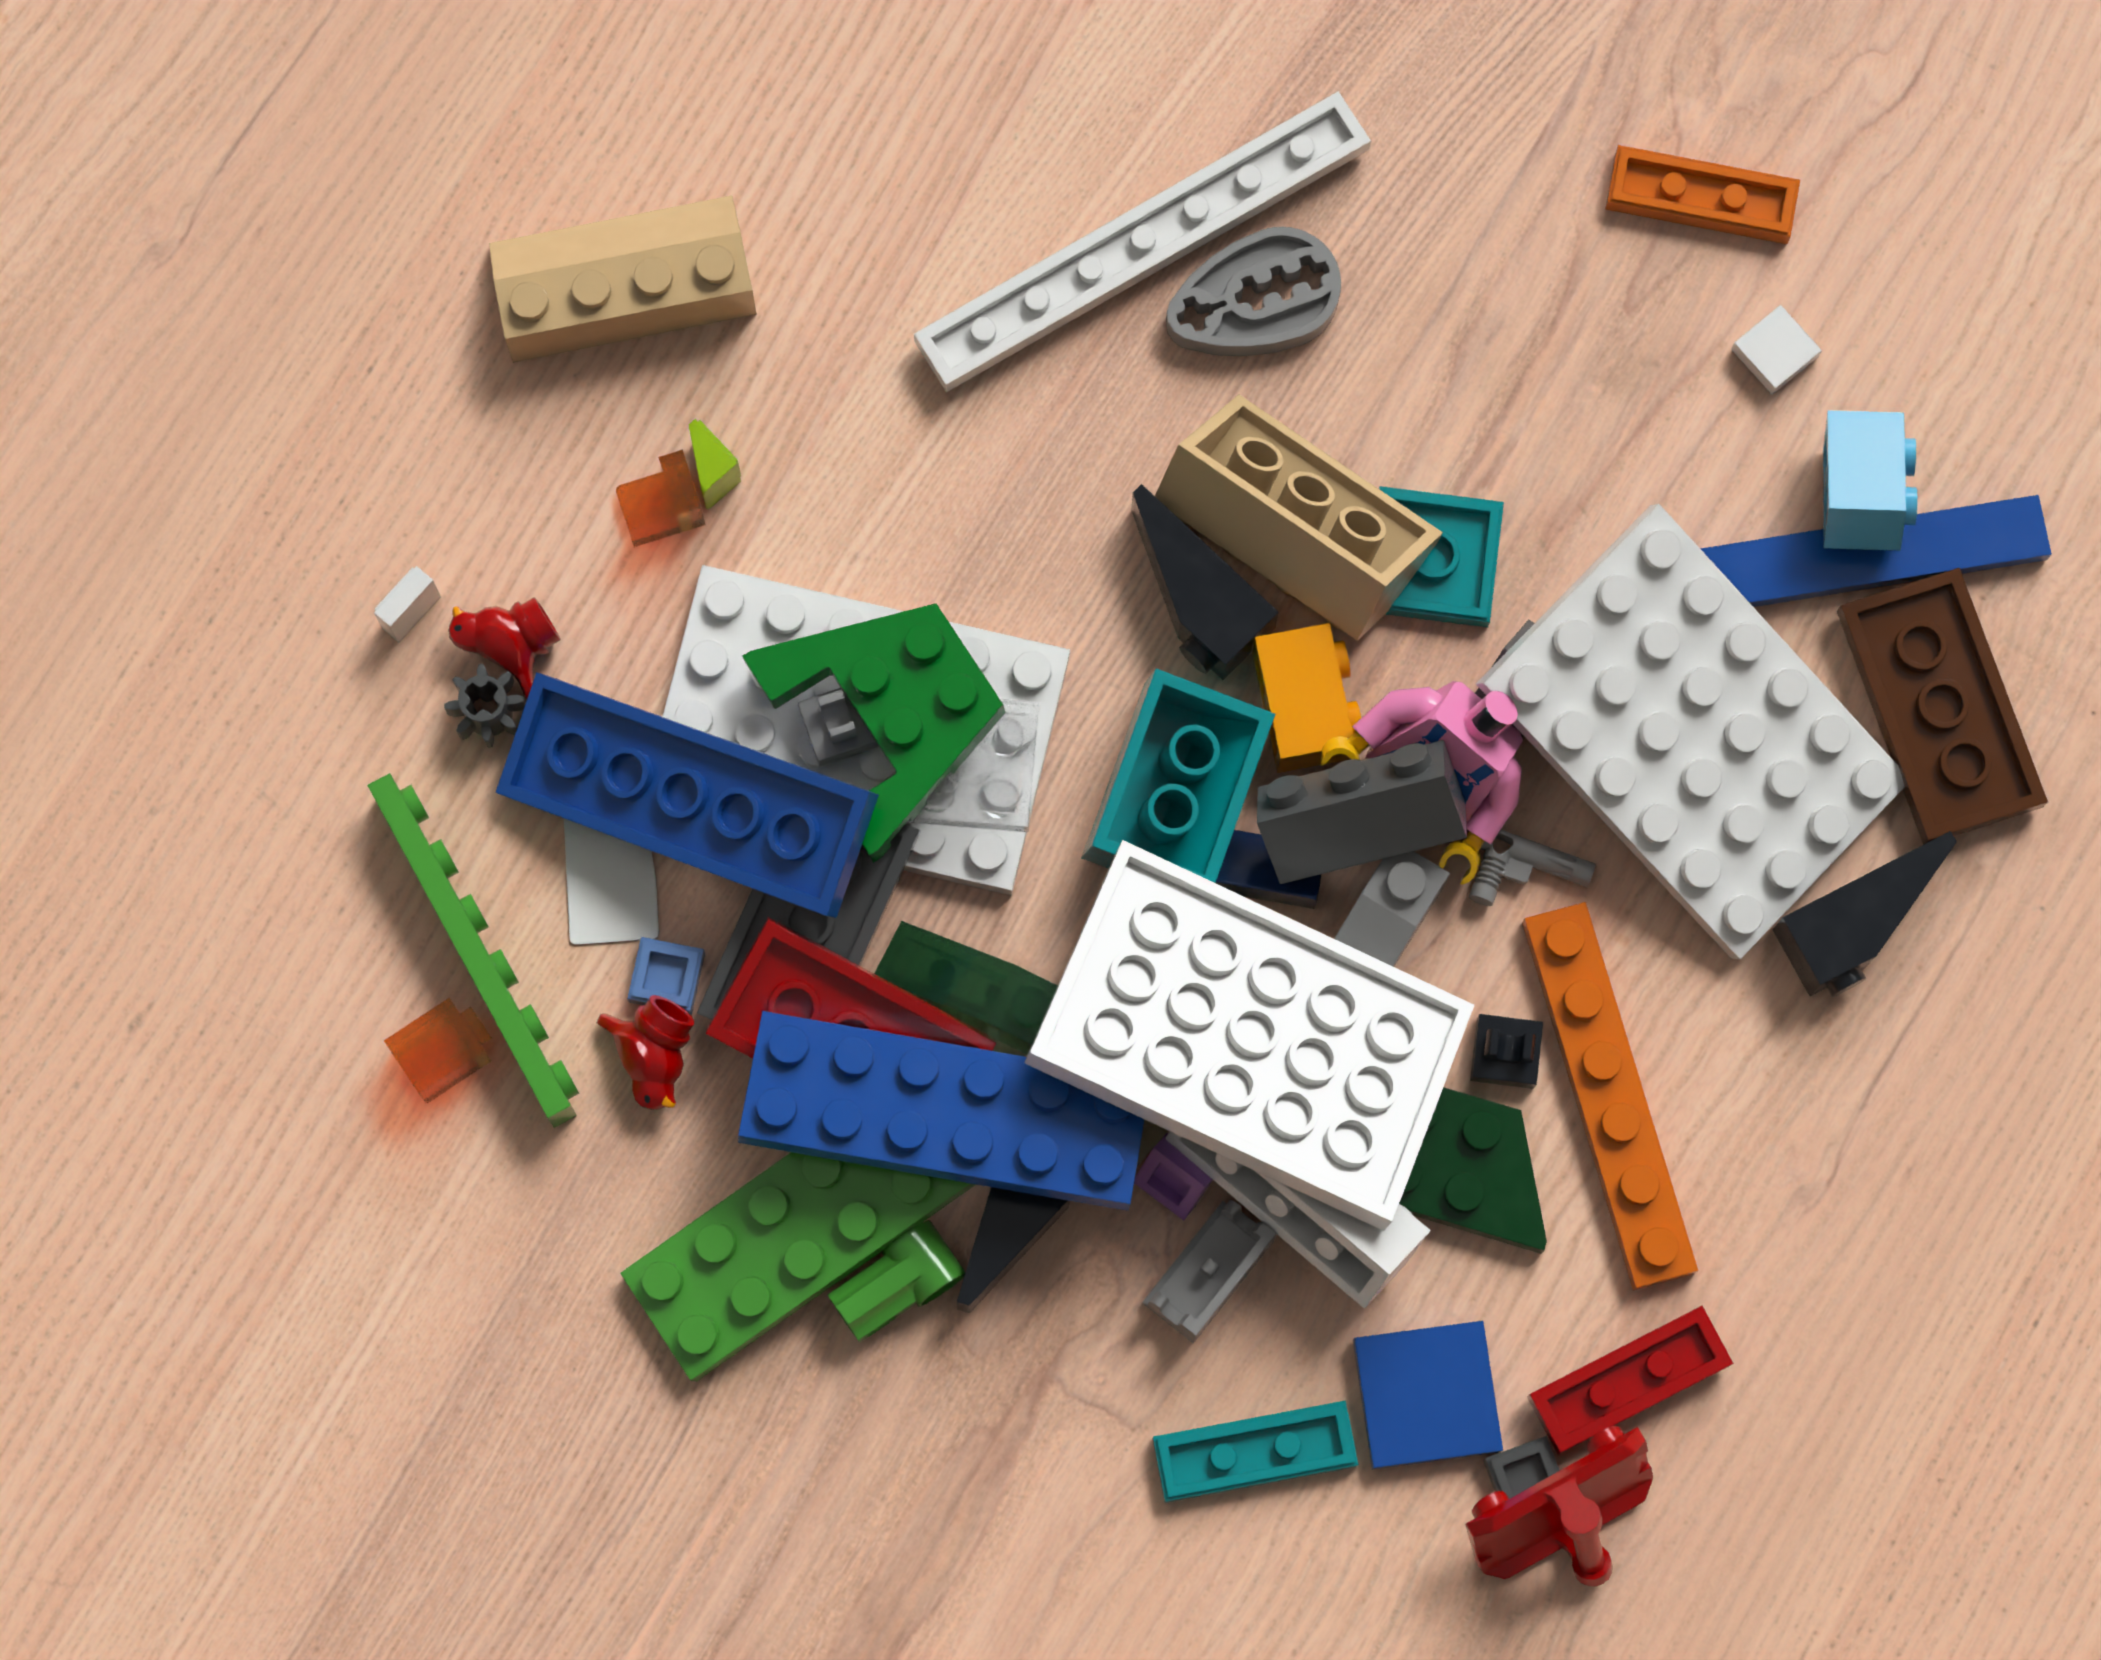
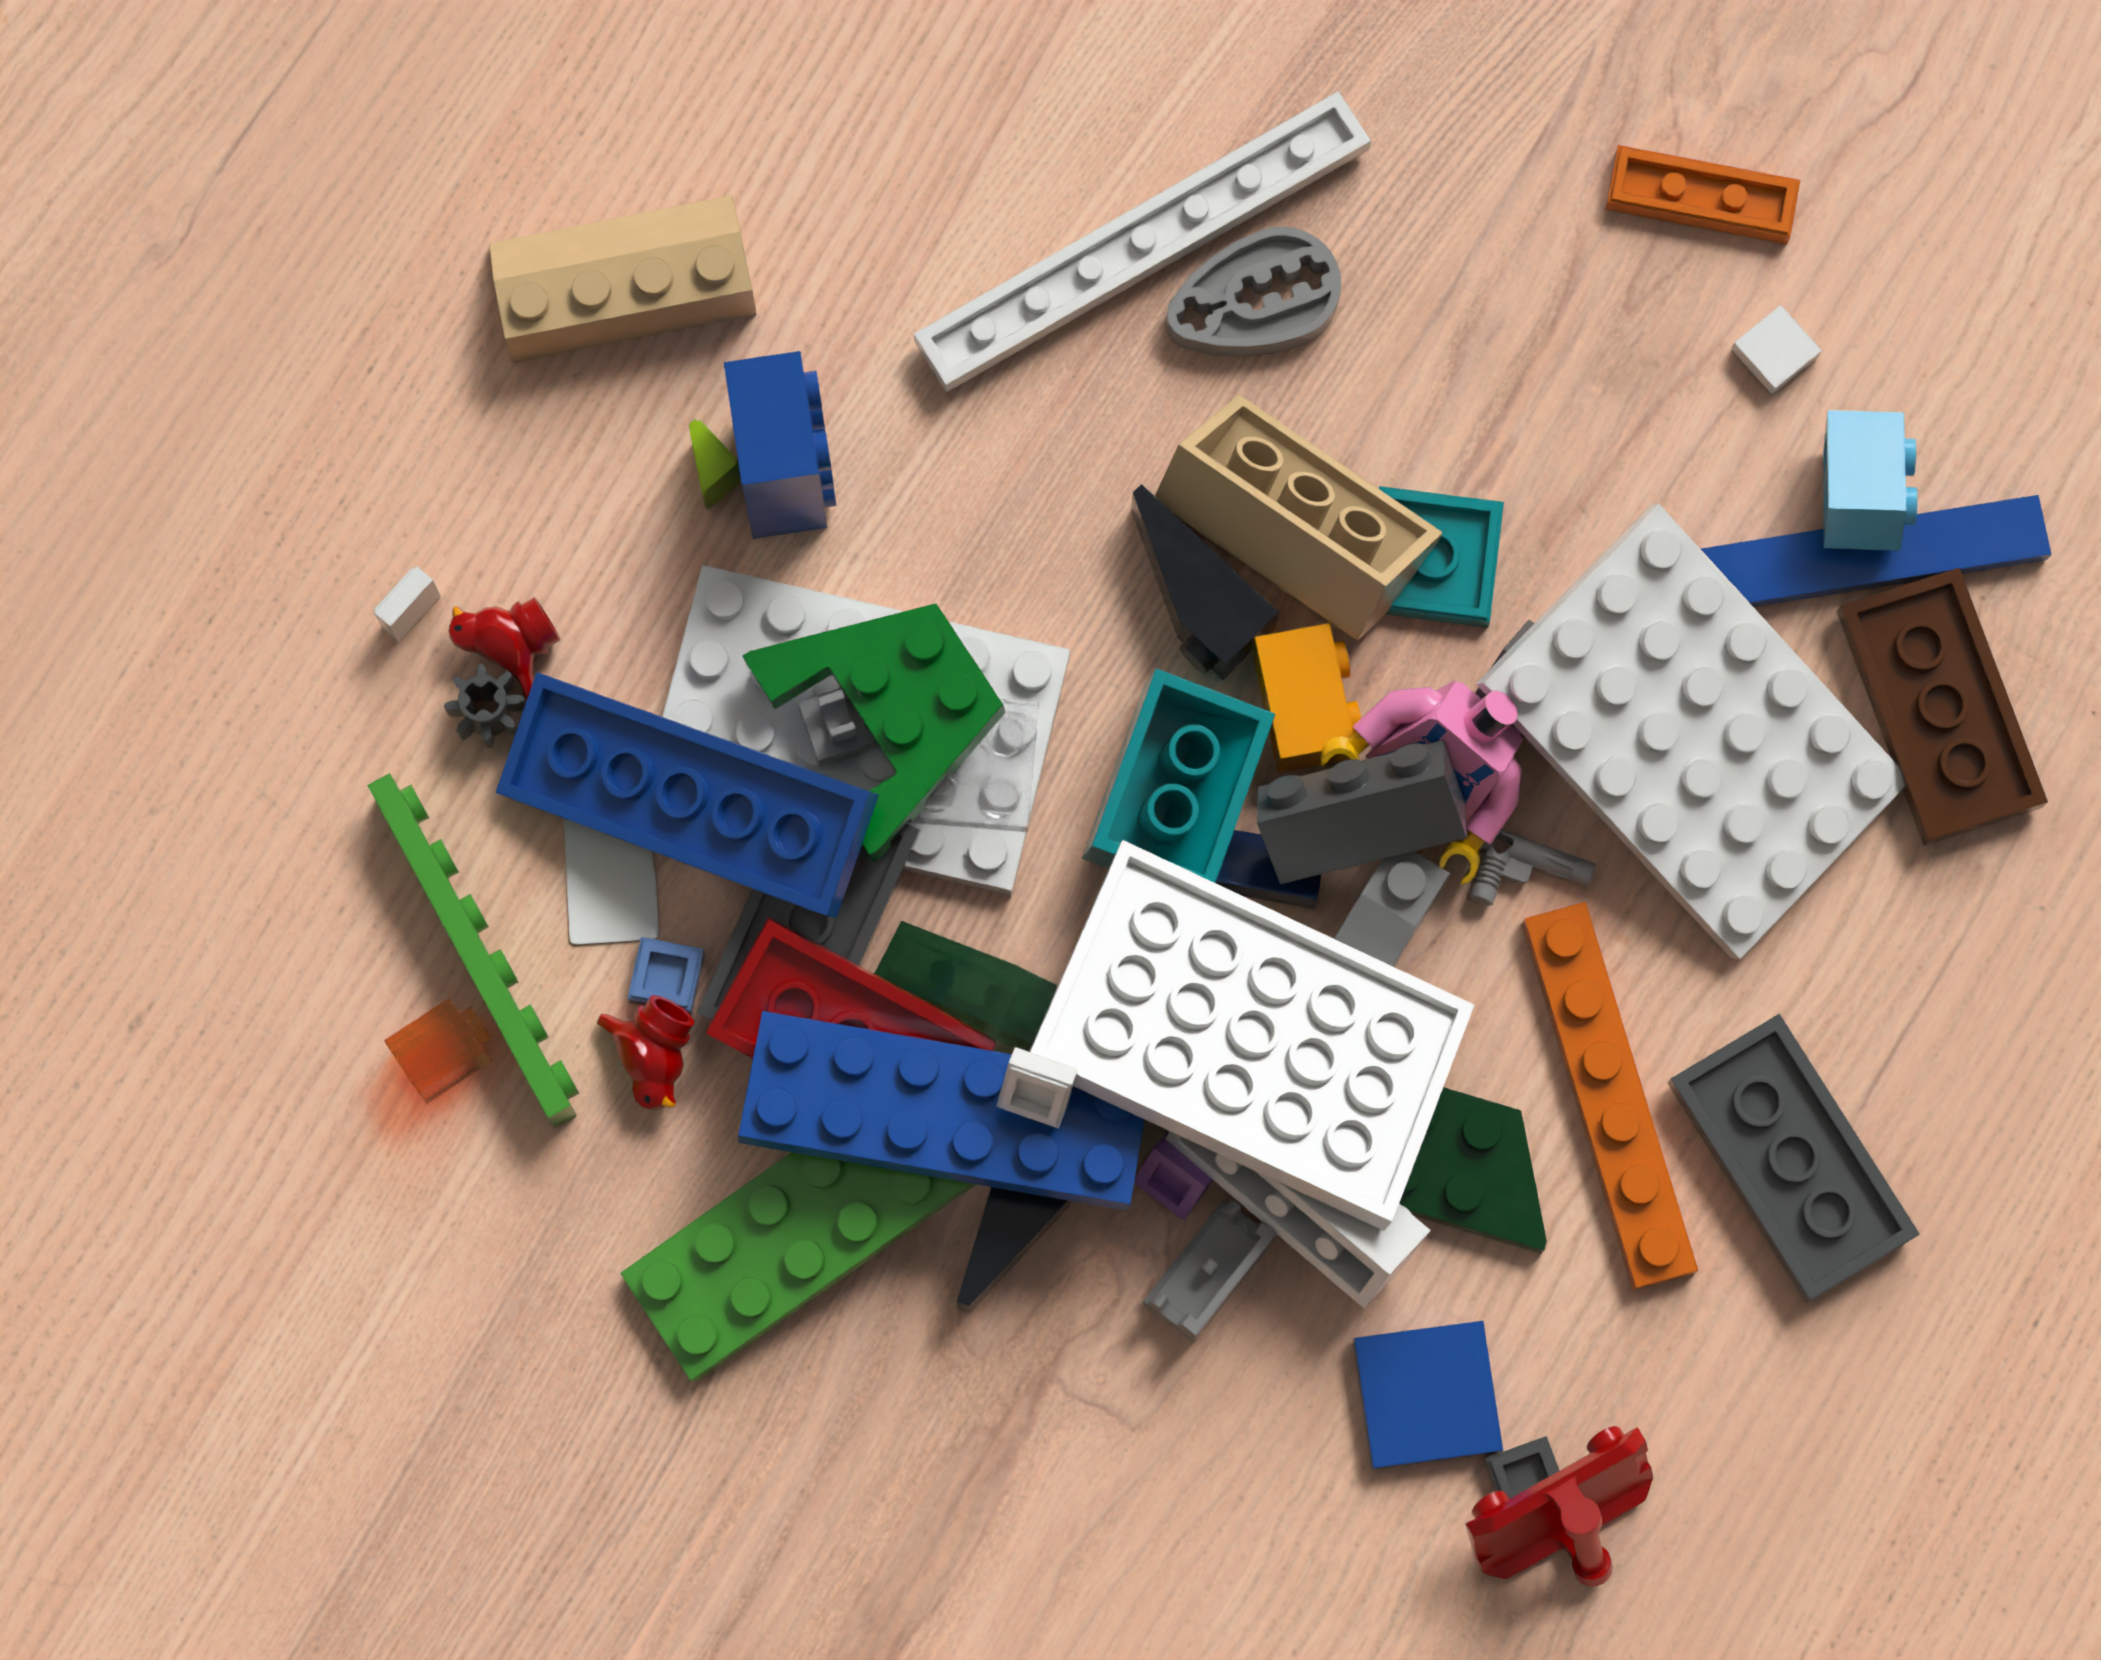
(661, 502): clear orange panel -> none
(780, 444): none -> blue brick
(910, 1273): bright green piece -> none
(1037, 1087): none -> white tile
(1255, 1451): teal tile -> none
(1506, 1051): black tile -> none
(1630, 1379): red plate -> none
(1793, 1158): none -> dark grey plate
(1849, 927): black slope -> none

